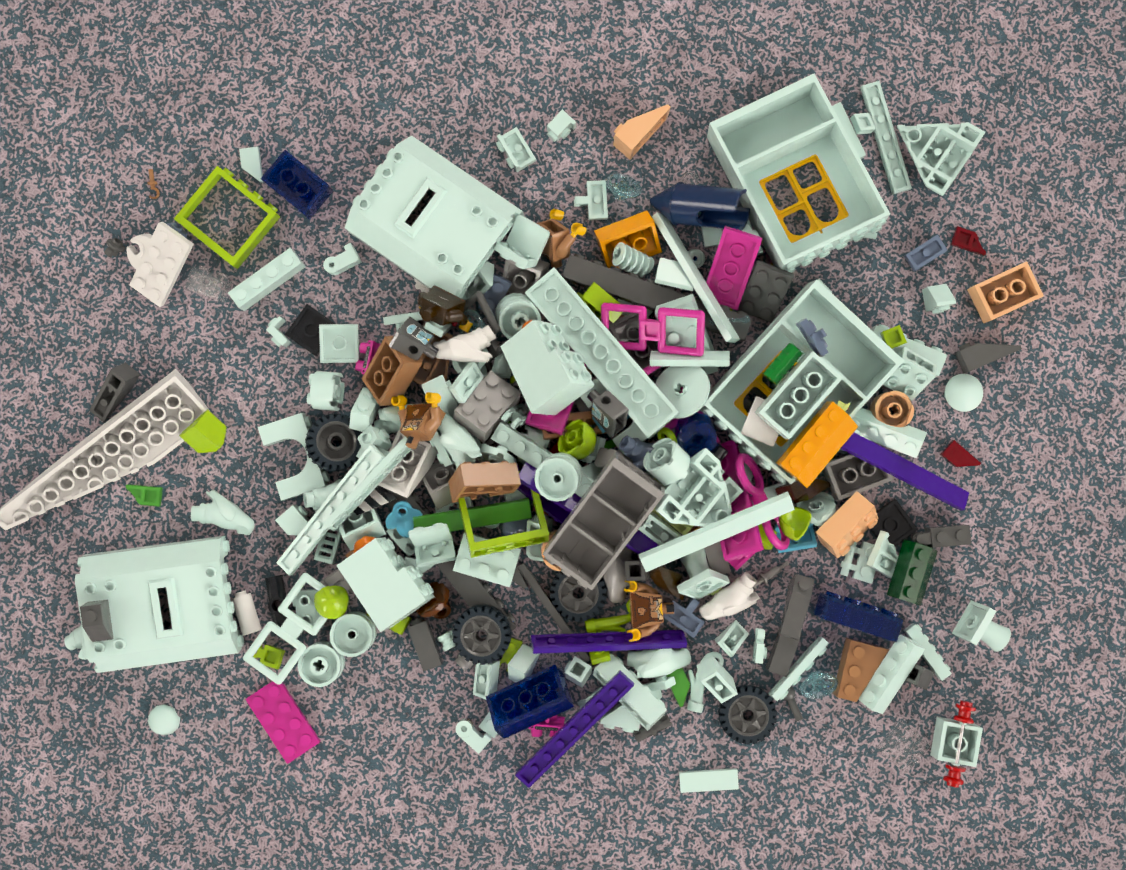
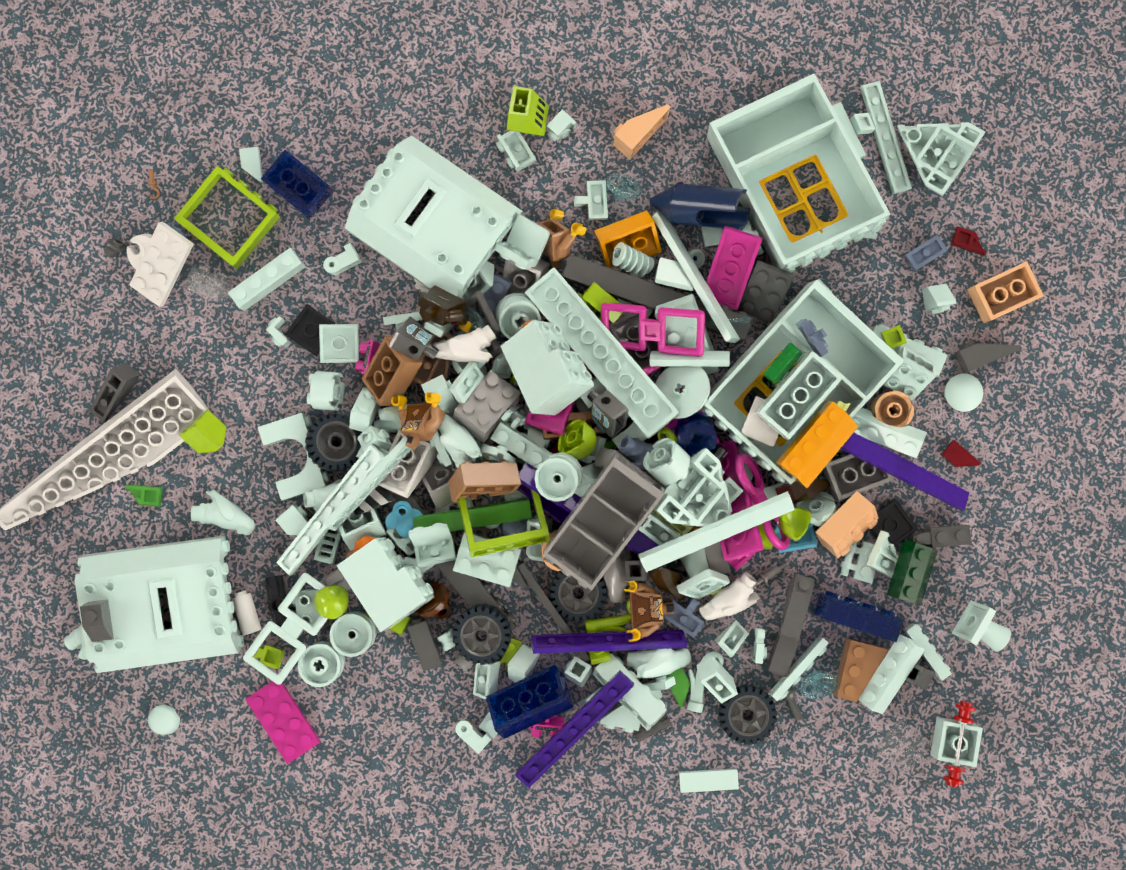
(527, 112): none -> lime slope

